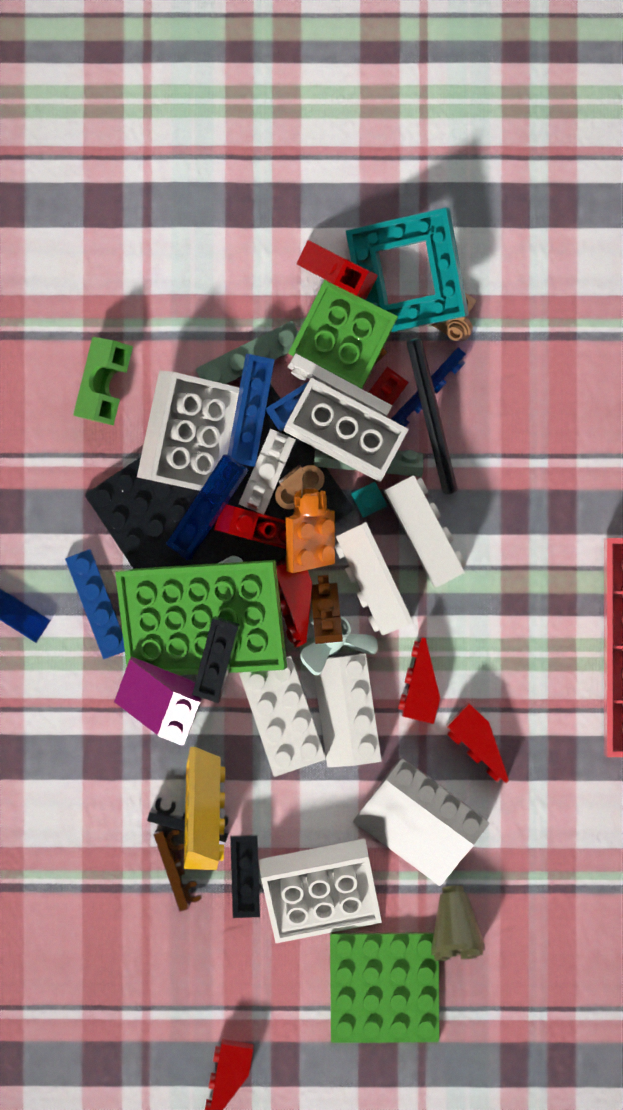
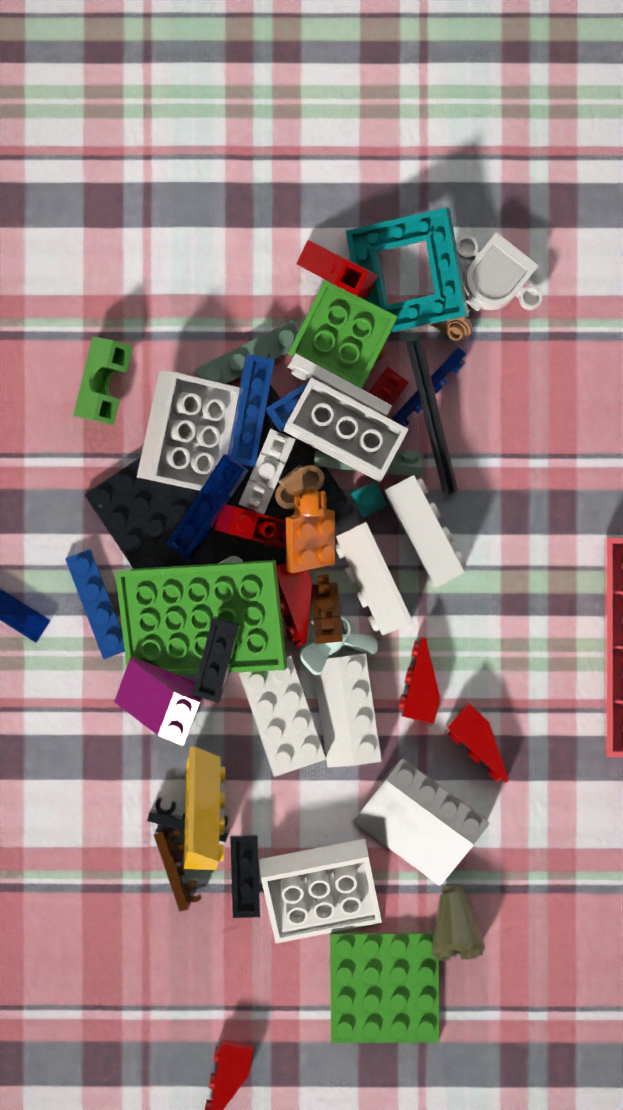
(497, 274): none -> white piece

